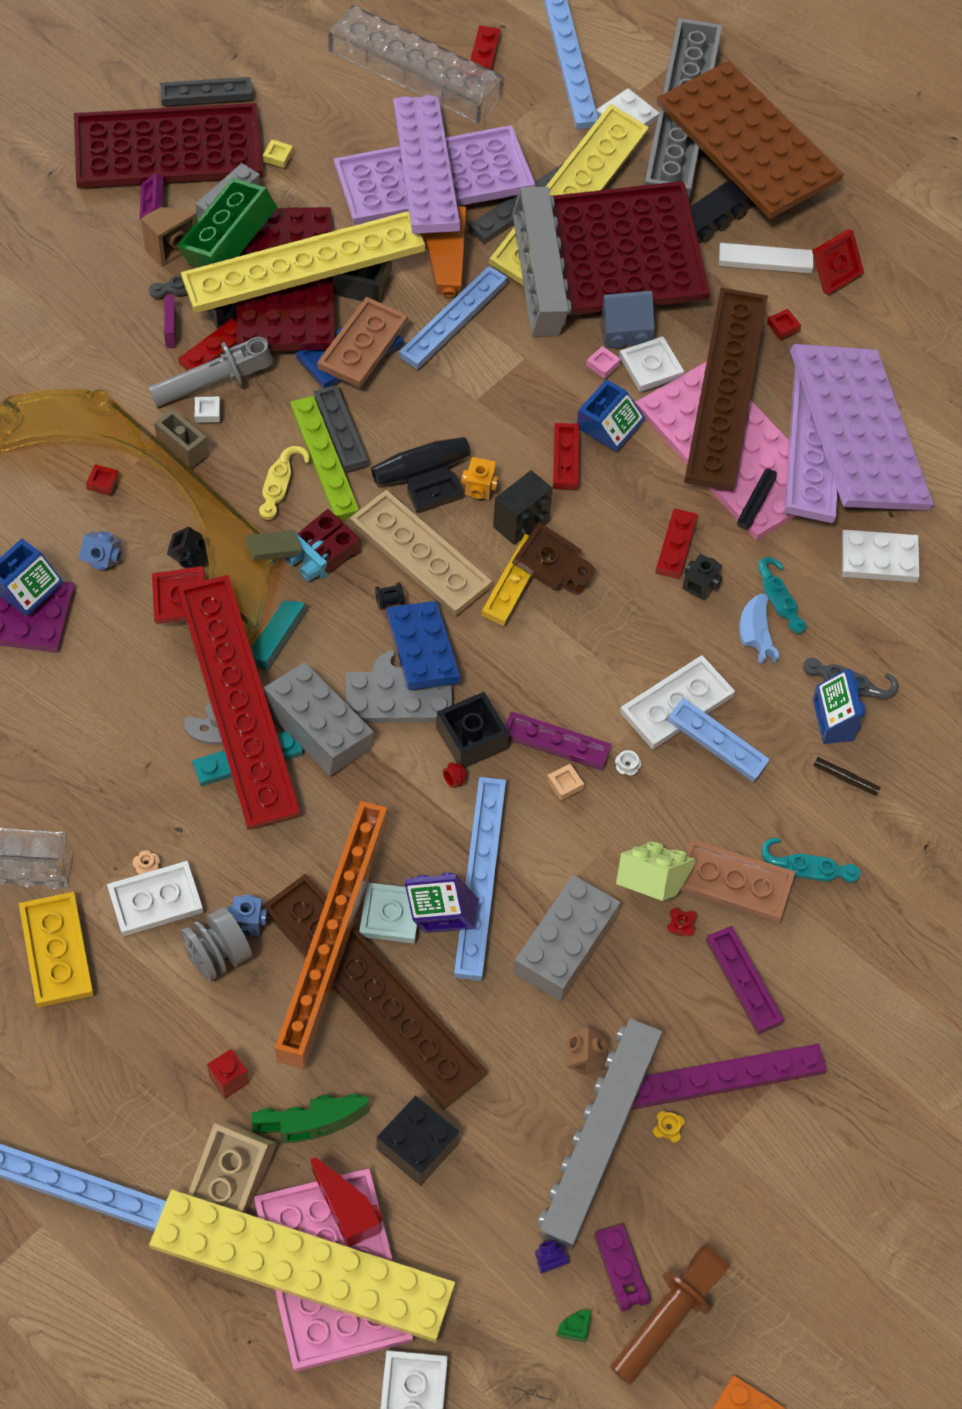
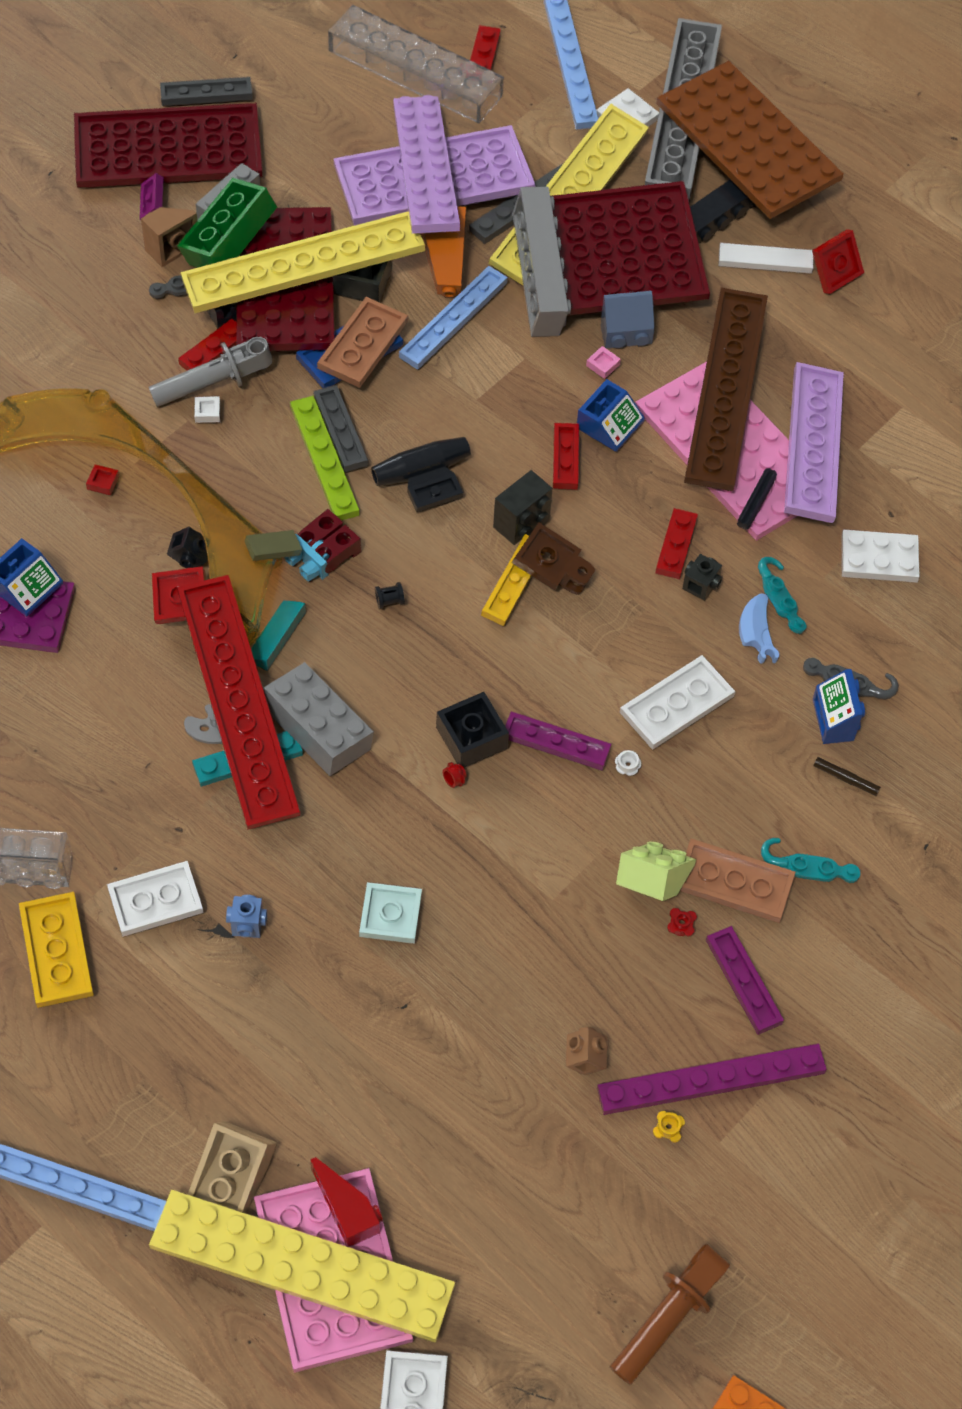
(100, 549): medium blue brick -> none
(138, 862): light nougat plate -> none
(169, 321): magenta tile -> none
(181, 438): dark tan brick -> none
(211, 946): light grey wheel -> none
(228, 1073): red brick -> none
(278, 153): light yellow plate -> none
(278, 481): light yellow piece -> none
(323, 1118): green slope -> none
(331, 936): orange brick -> none
(382, 1000): reddish brown plate -> none
(384, 696): light grey plate -> none
(418, 1140): black brick -> none
(420, 552): tan plate -> none
(422, 645): blue plate -> none
(441, 903): slope -> none
(480, 478): light orange brick -> none
(481, 876): light blue plate -> none
(550, 1256): dark purple plate -> none
(565, 782): light nougat plate -> none
(566, 938): light grey brick -> none
(575, 1326): green tile -> none
(600, 1133): light grey brick -> none
(621, 1267): magenta plate -> none
(651, 364): white plate -> none
(718, 739): light blue plate -> none
(783, 324): red plate -> none
(861, 428): lavender plate -> none

